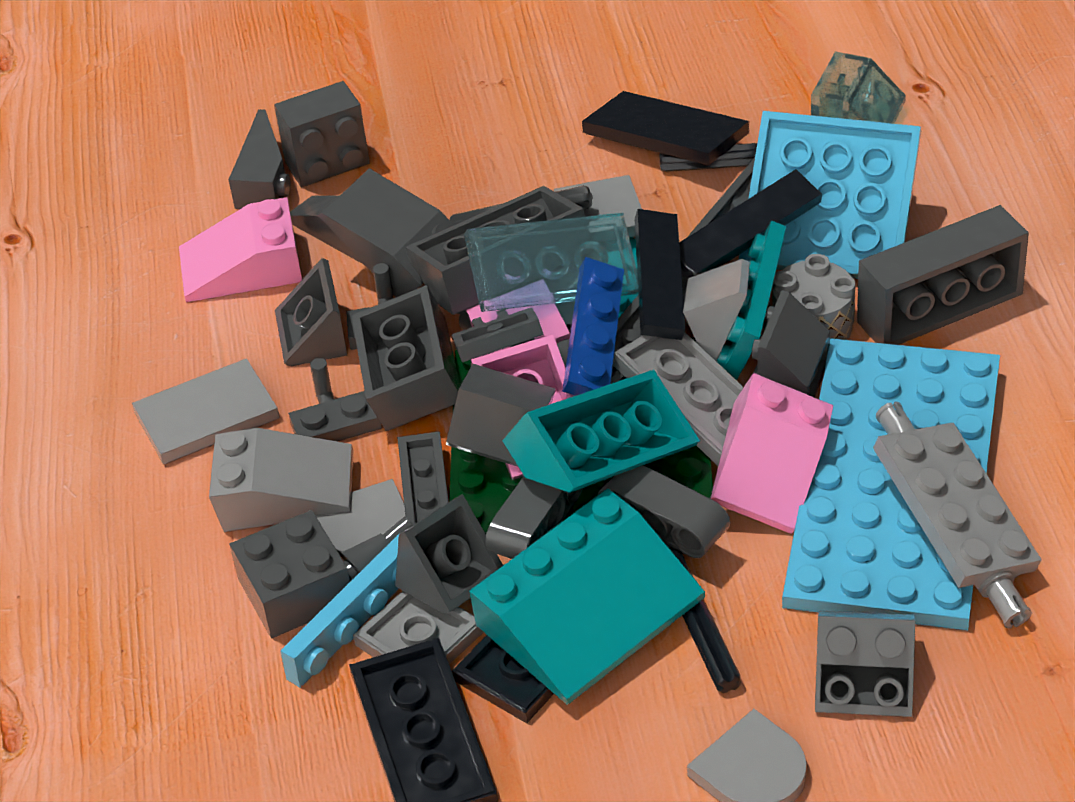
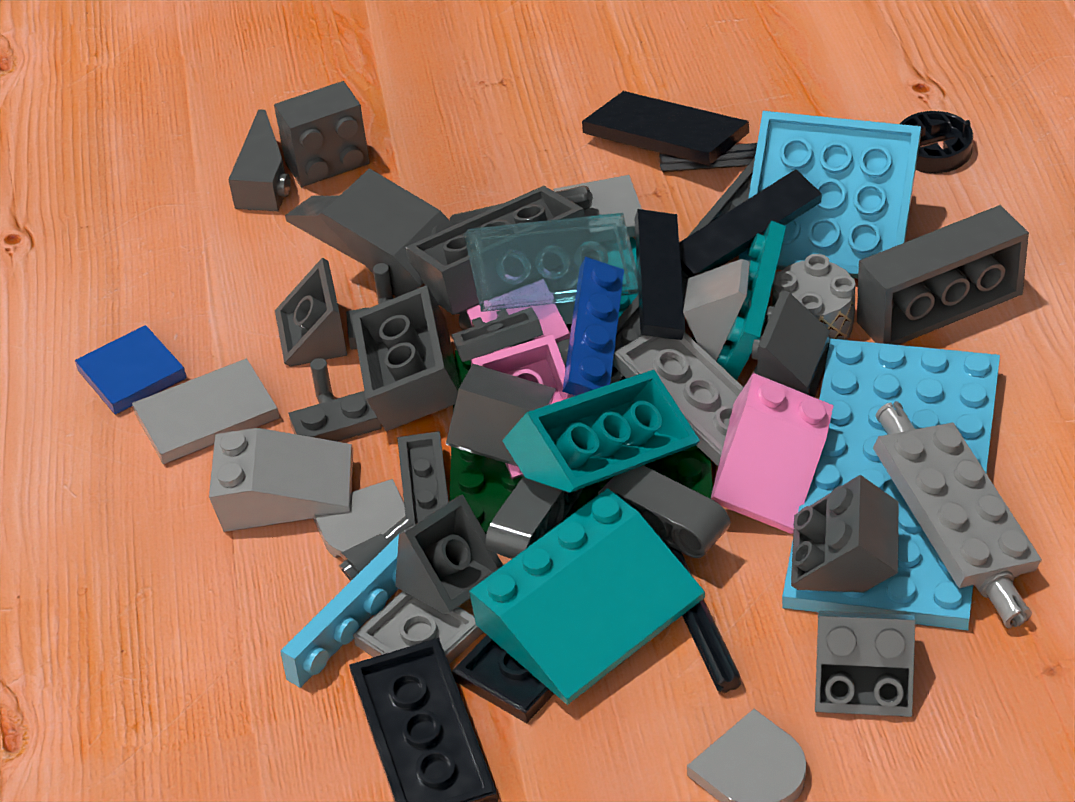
(130, 369): none -> blue tile
(242, 253): bright pink slope -> none
(289, 572): dark grey brick -> none
(846, 539): none -> dark grey slope
(856, 90): clear light blue slope -> none
(938, 127): none -> black piece

